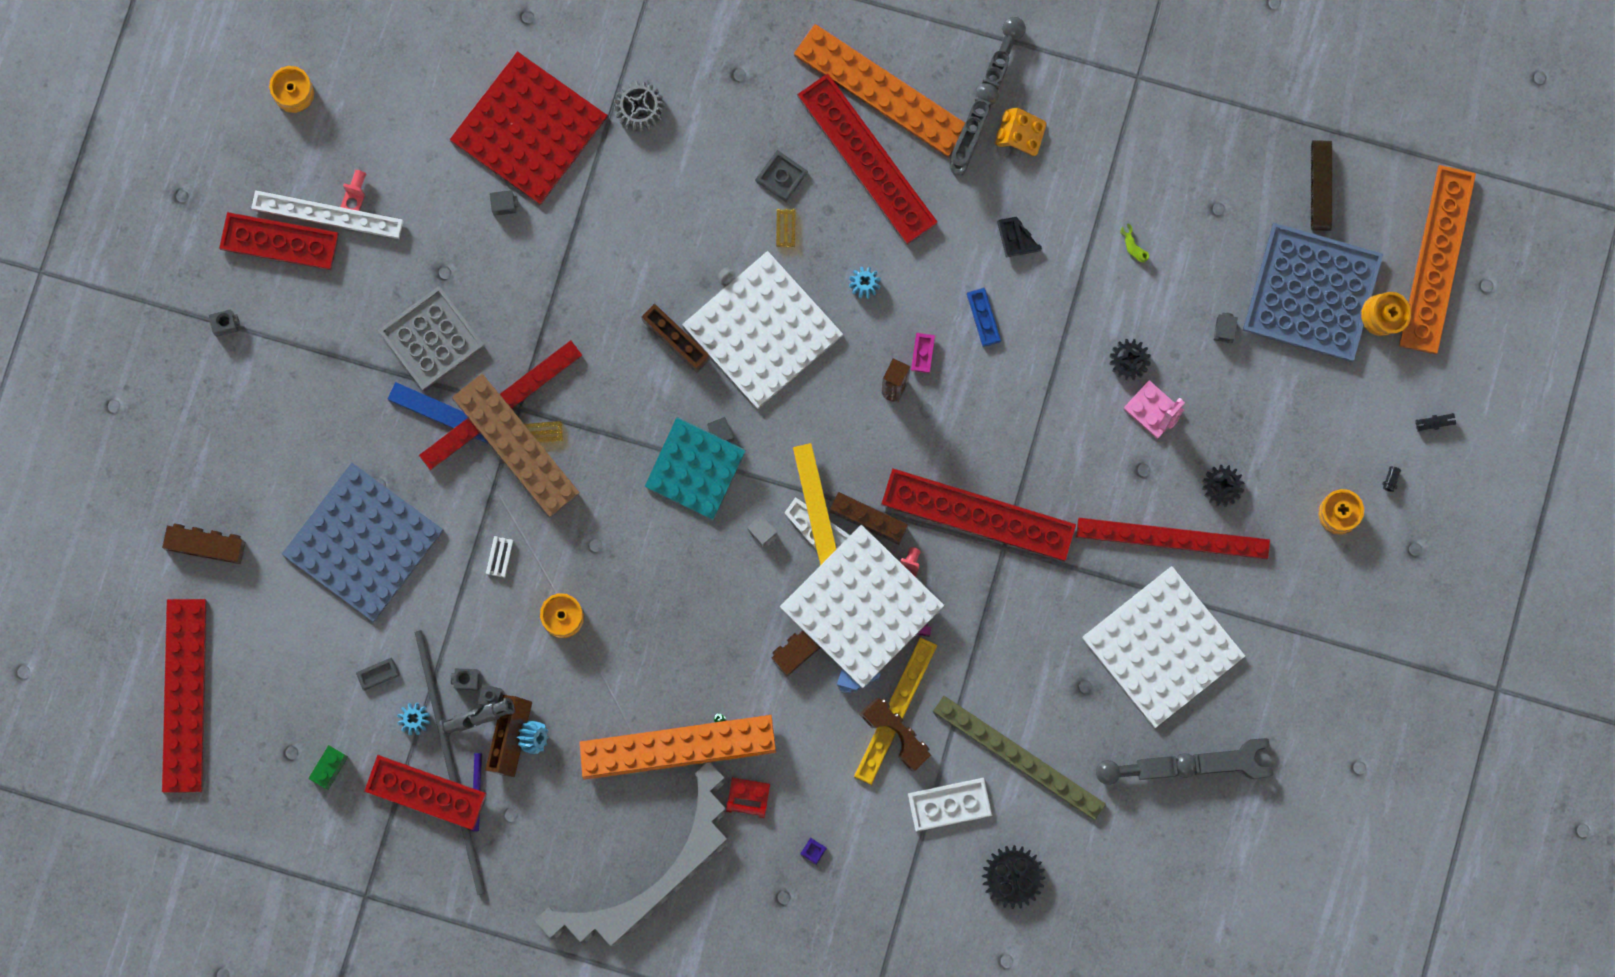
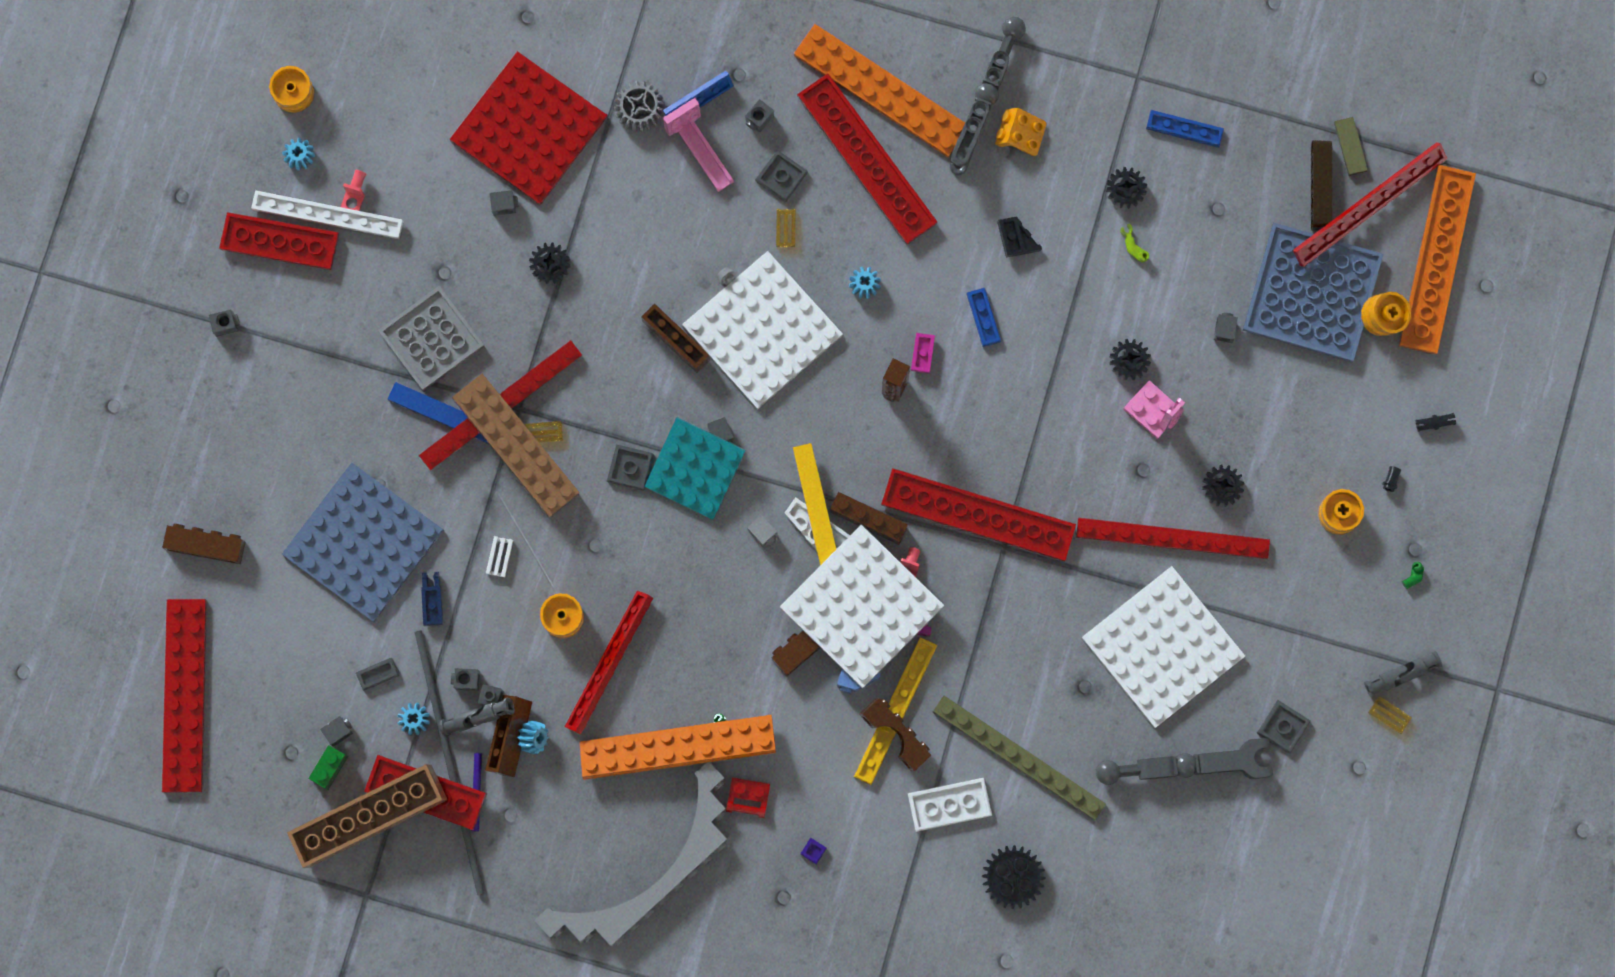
(293, 150): none -> medium azure gear
(337, 730): none -> dark grey brick
(367, 816): none -> medium nougat brick
(432, 601): none -> dark blue hinge
(556, 265): none -> black gear
(609, 662): none -> red plate
(630, 467): none -> dark grey tile
(683, 122): none -> bright pink bracket
(705, 93): none -> blue tile
(759, 108): none -> dark grey brick
(1126, 180): none -> black gear
(1185, 128): none -> blue tile
(1283, 726): none -> dark grey tile
(1350, 146): none -> olive tile
(1370, 204): none -> red plate
(1403, 723): none -> clear yellow tile
(1416, 575): none -> green arm
(1416, 668): none -> dark grey piece

